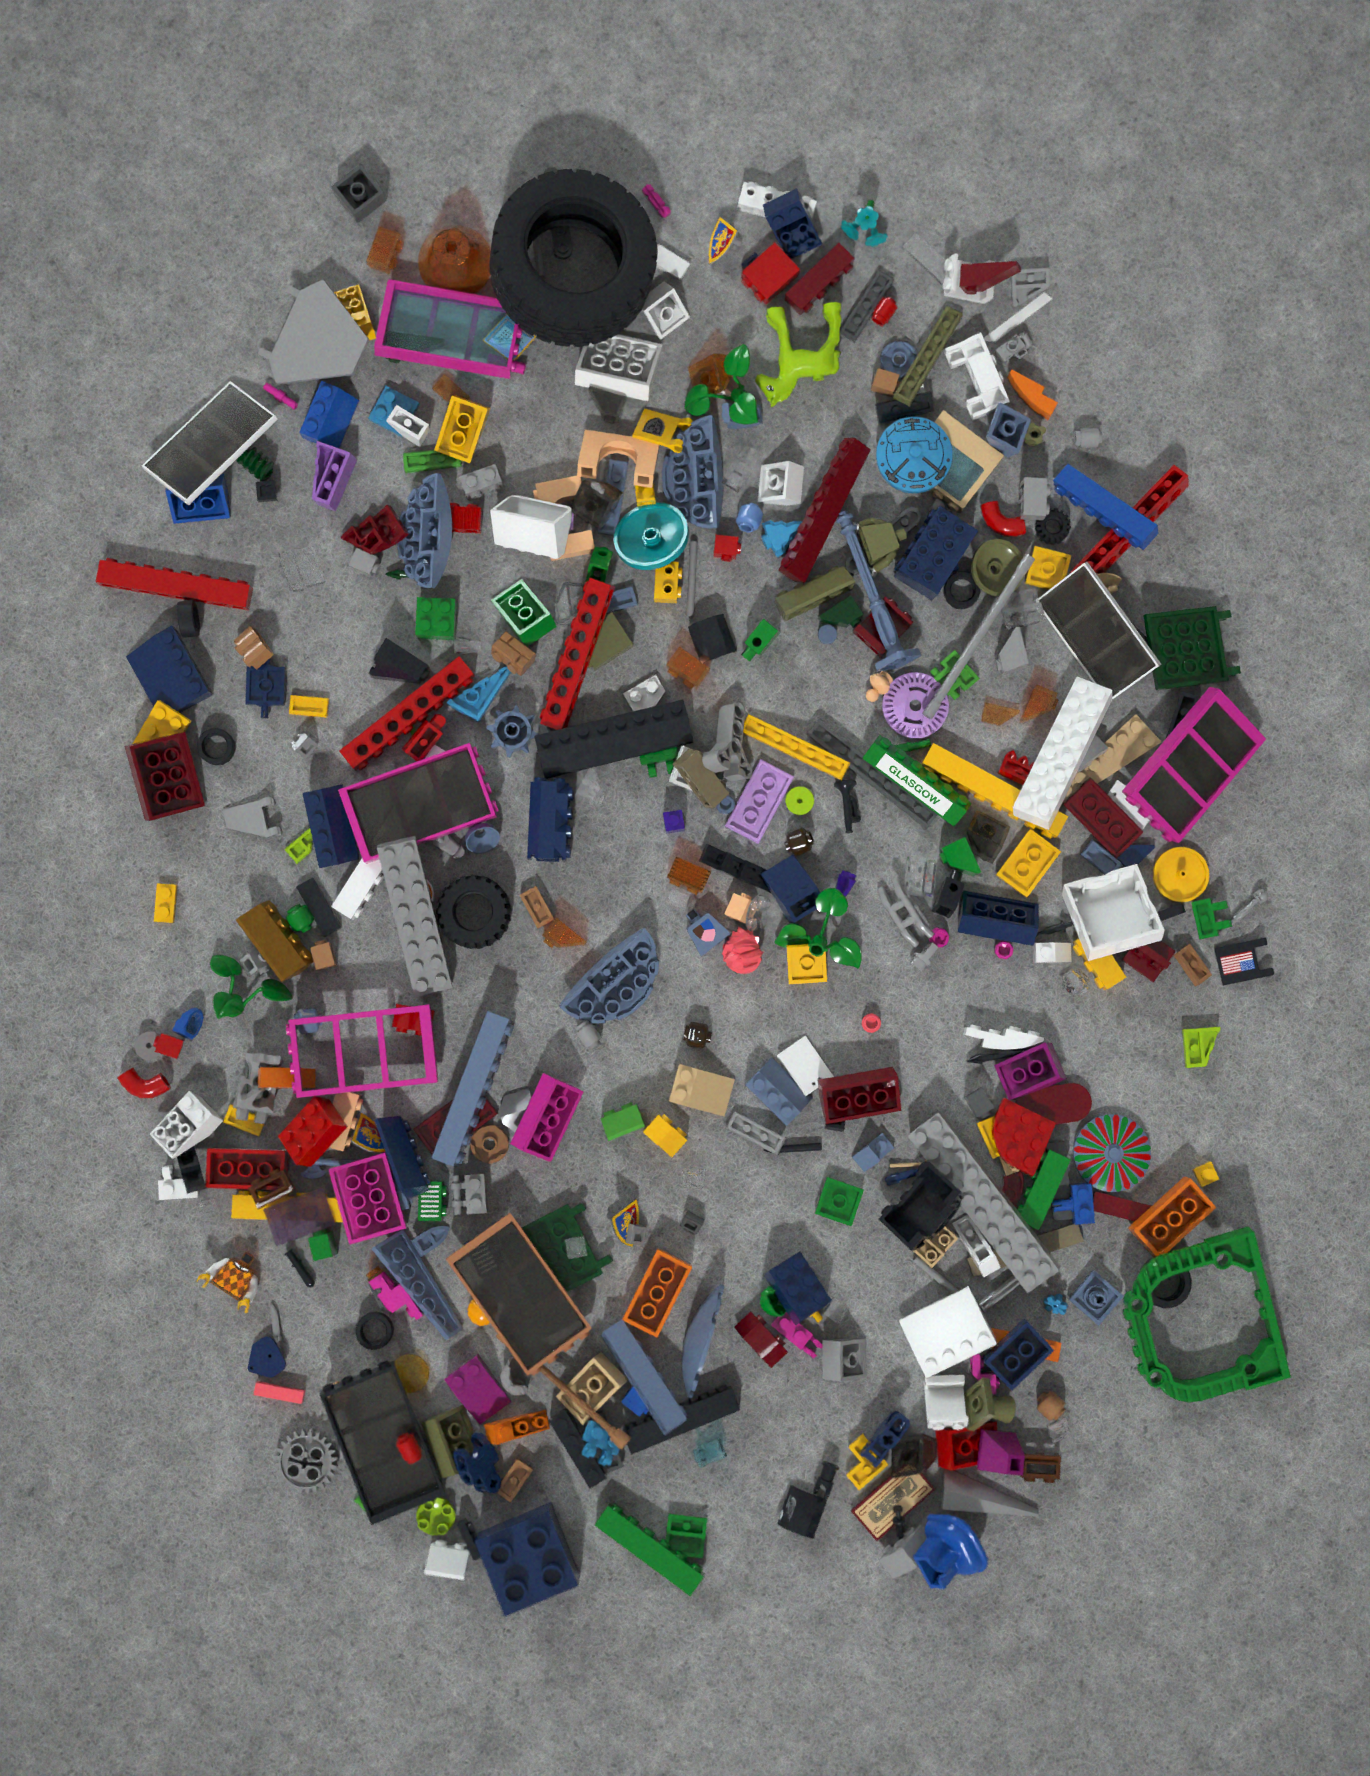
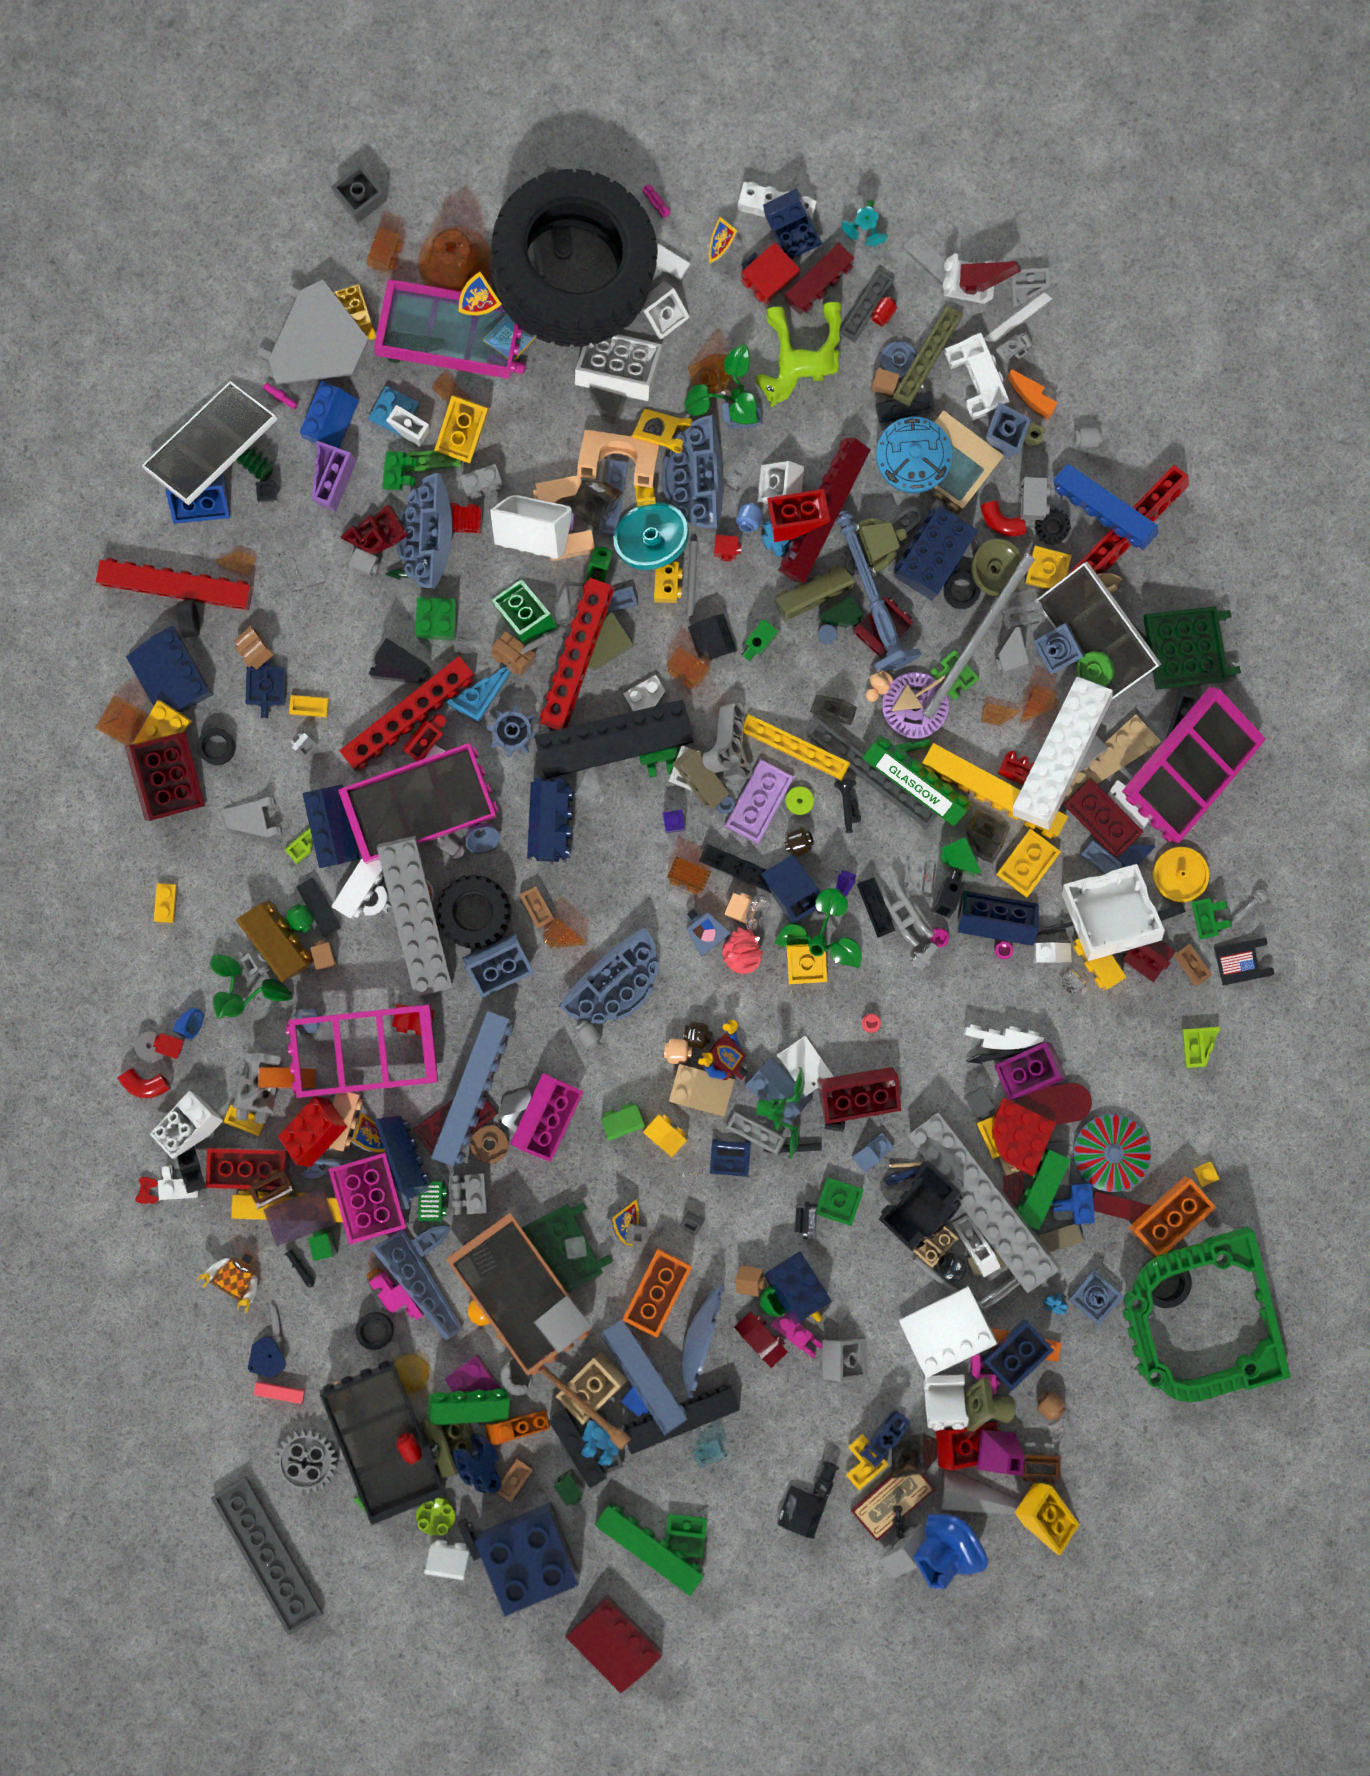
(121, 720): none -> clear orange slope
(144, 1196): none -> red piece
(238, 562): none -> clear orange tile
(267, 1555): none -> dark grey plate
(380, 905): none -> white piece
(394, 471): none -> green plate
(431, 1452): none -> black plate
(468, 1407): none -> green brick
(478, 297): none -> shield
(498, 965): none -> sand blue brick
(546, 638): none -> light grey piece
(562, 1324): none -> light grey slope
(569, 1488): none -> dark green brick
(614, 1644): none -> dark red slope
(677, 1051): none -> light nougat head
(725, 1055): none -> torso
(730, 1164): none -> dark blue plate
(750, 1281): none -> medium nougat brick
(776, 1112): none -> green plant
(797, 514): none -> red slope
(806, 1220): none -> black piece
(834, 709): none -> clear smoke slope
(876, 907): none -> black tile
(909, 700): none -> tan piece
(951, 1267): none -> black head
(1047, 1517): none -> yellow slope
(1059, 648): none -> sand blue plate
(1096, 668): none -> bright green tile

